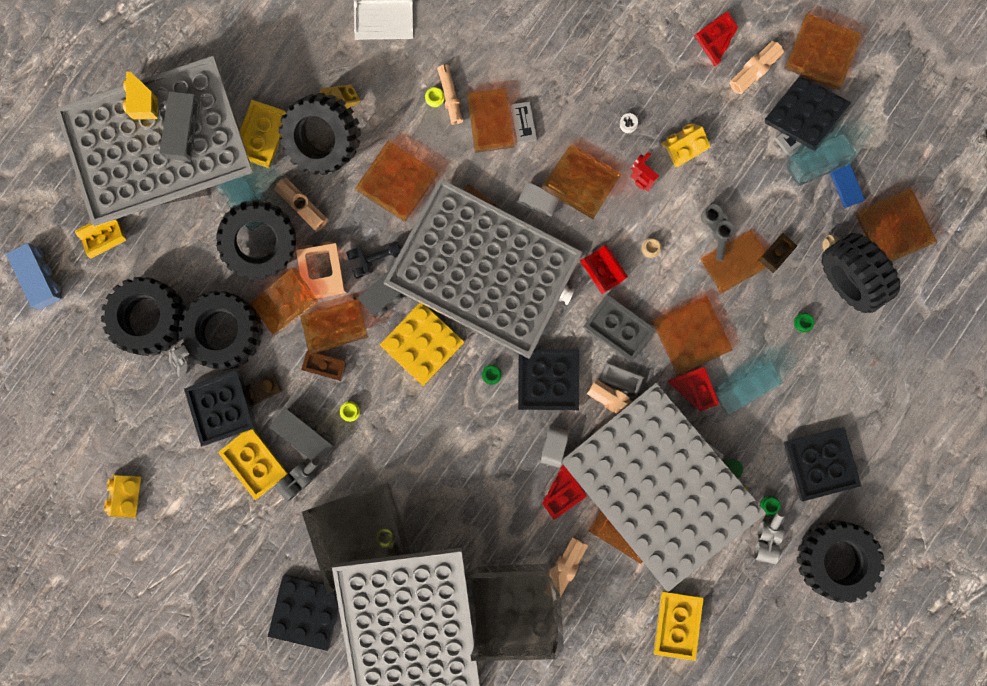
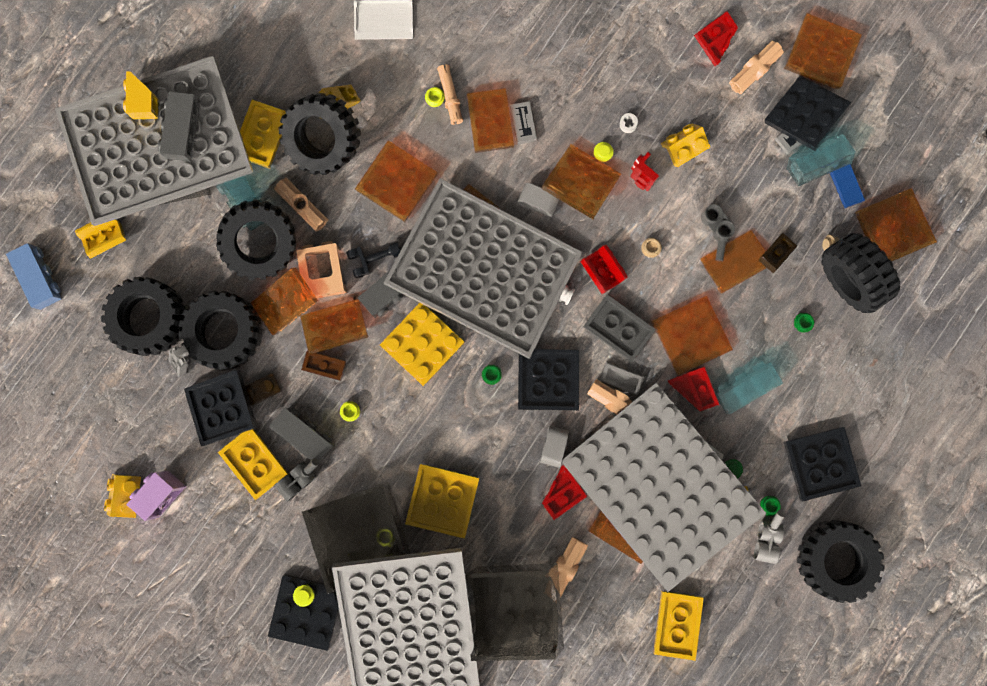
(155, 495): none -> lavender brick
(303, 595): none -> neon yellow plate
(442, 501): none -> yellow plate
(603, 151): none -> neon yellow plate

